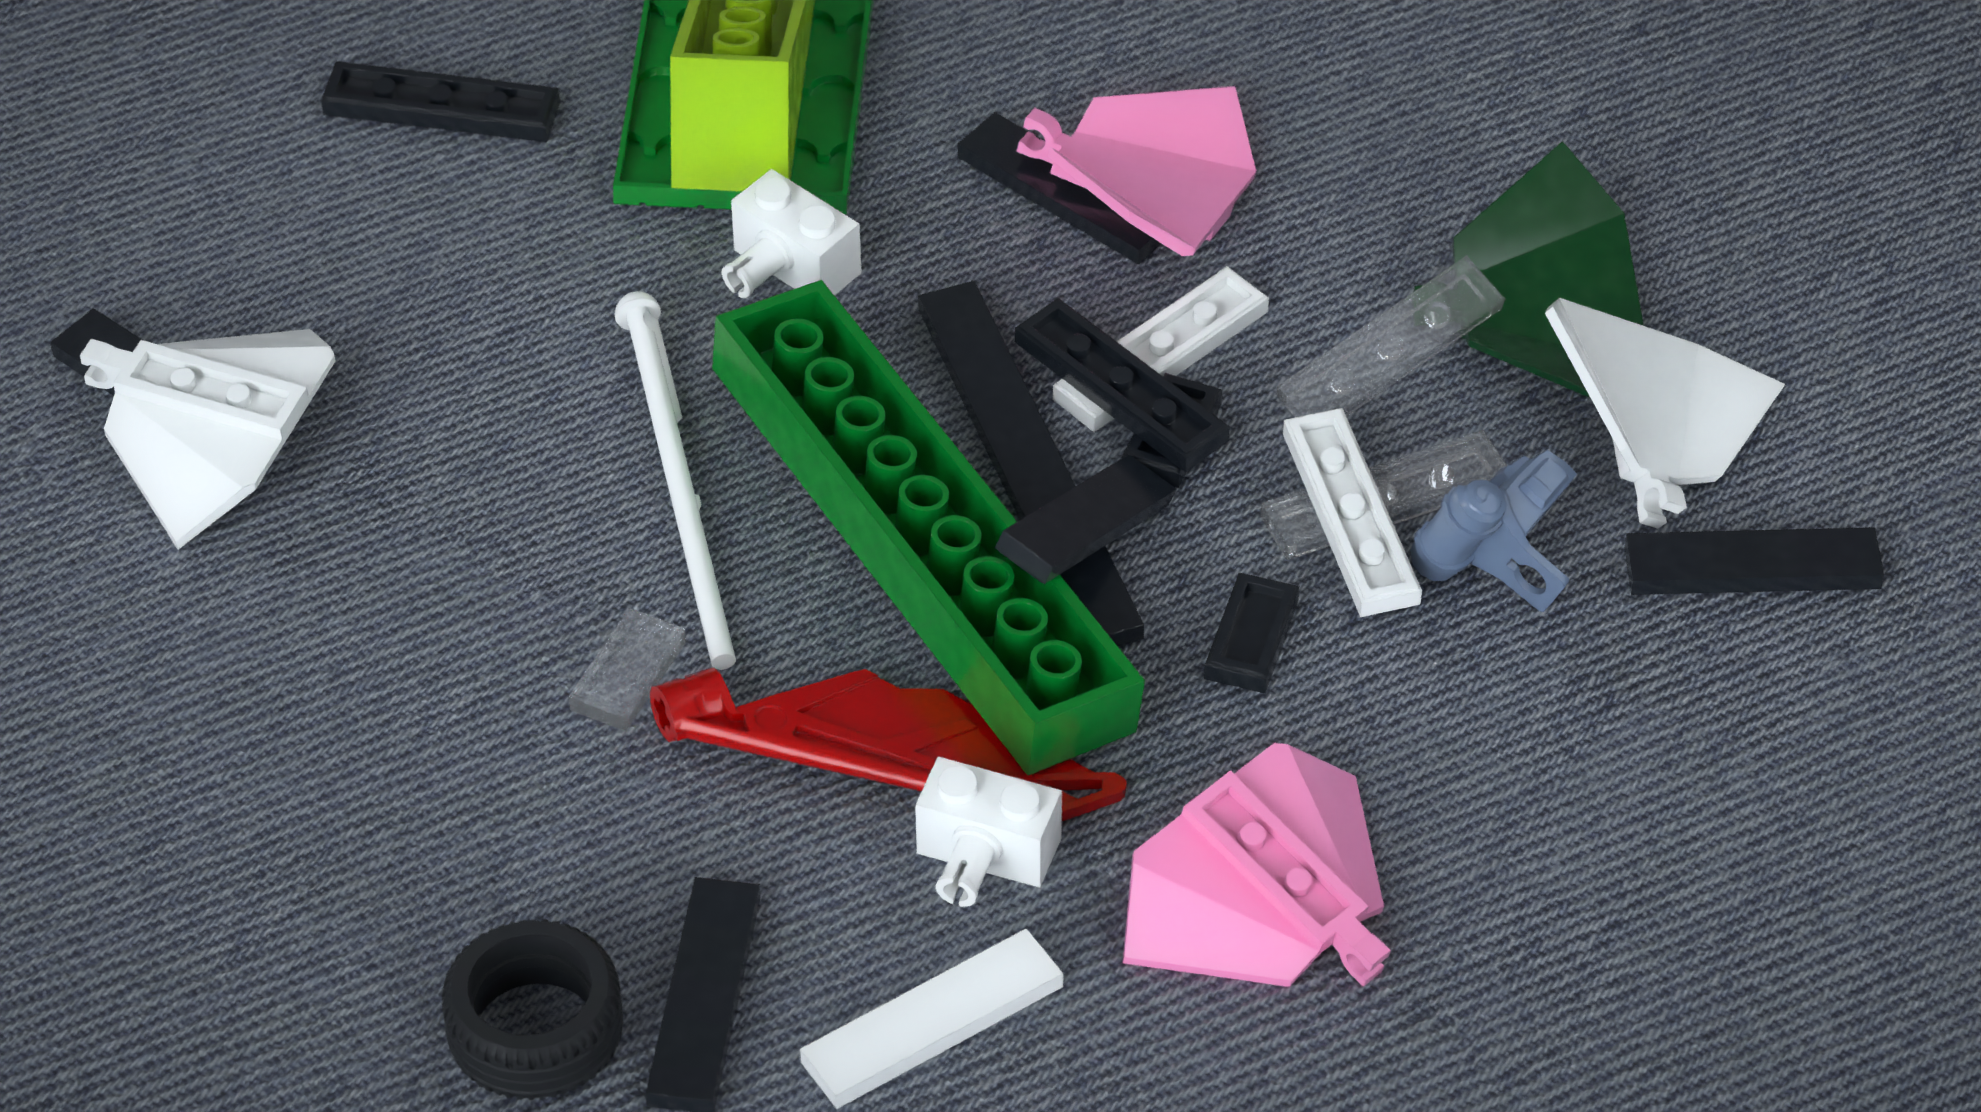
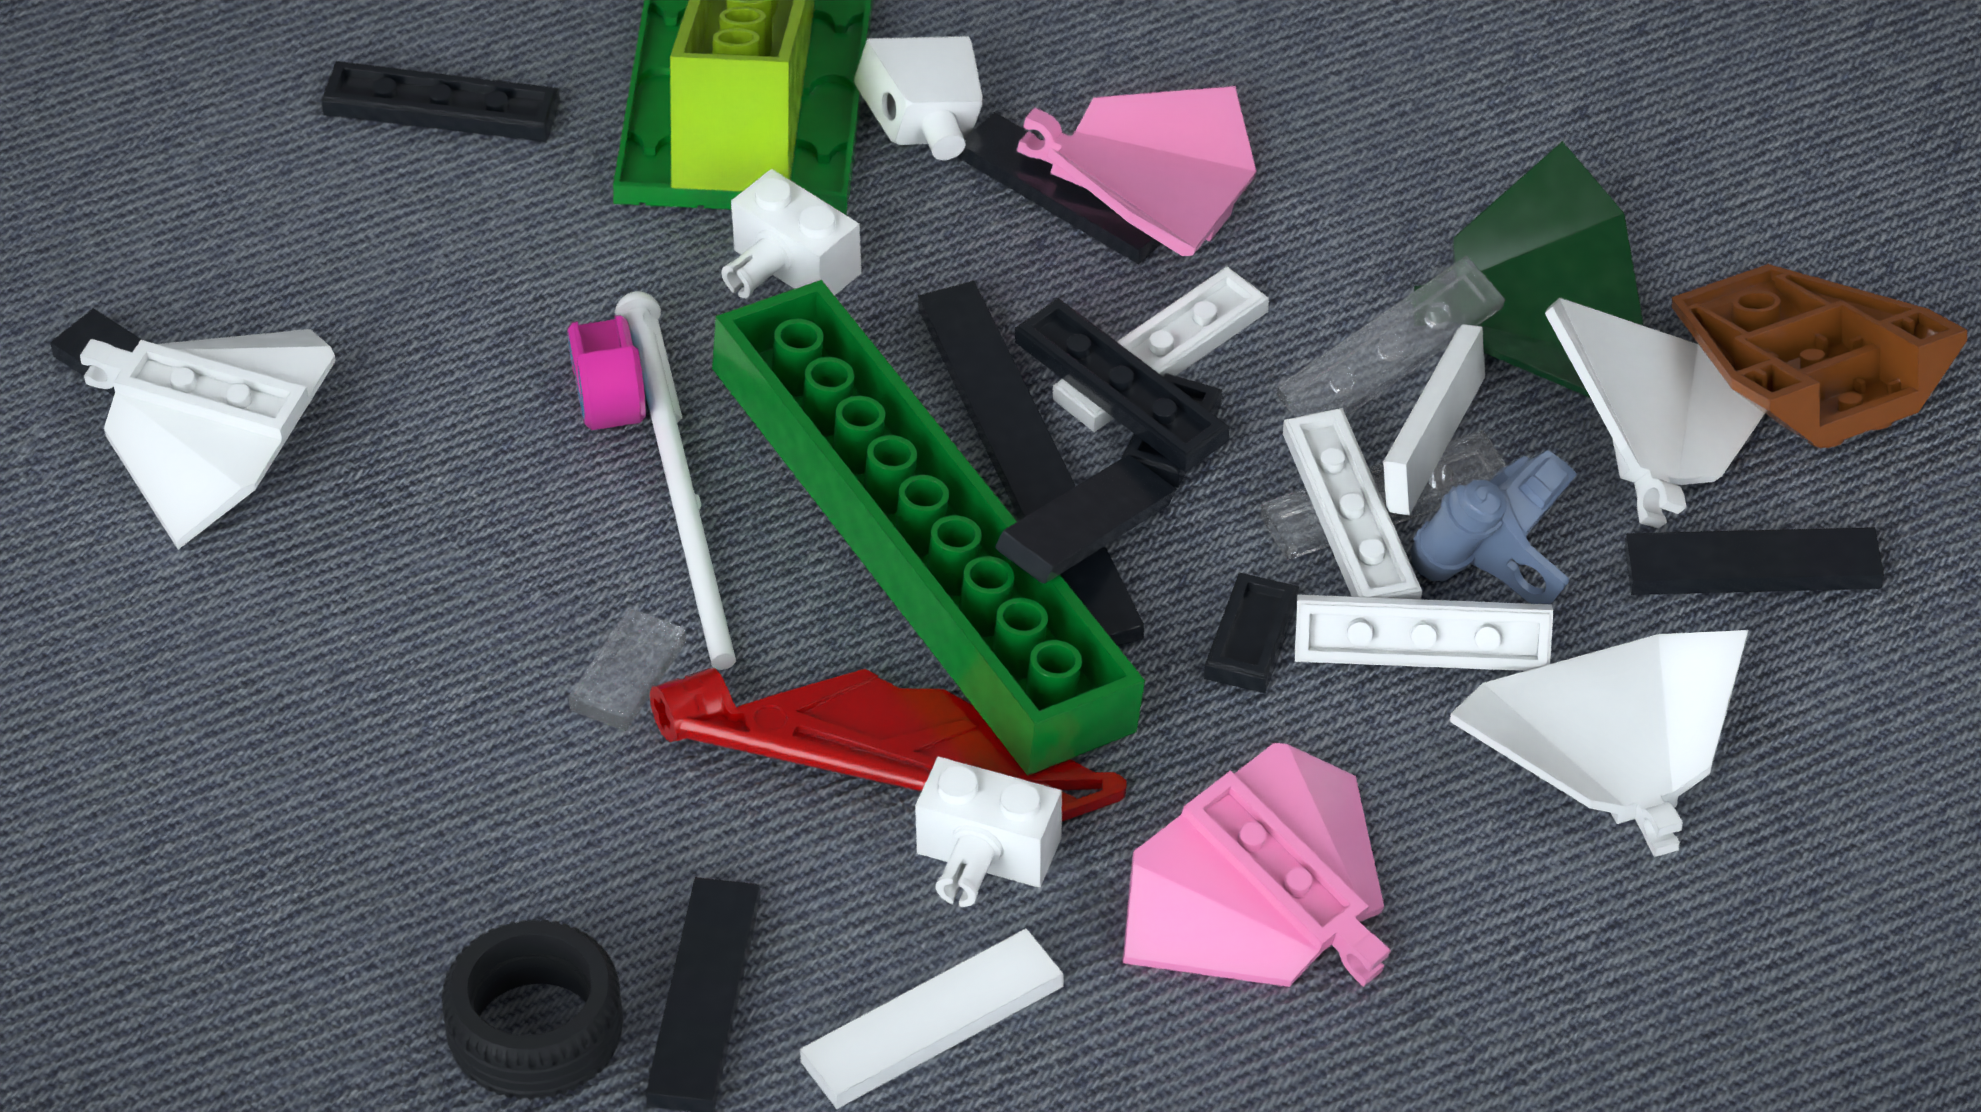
(607, 373): none -> dark pink animal
(922, 90): none -> white torso
(1423, 632): none -> white tile
(1434, 419): none -> white tile
(1617, 724): none -> white panel
(1820, 351): none -> dark orange wedge

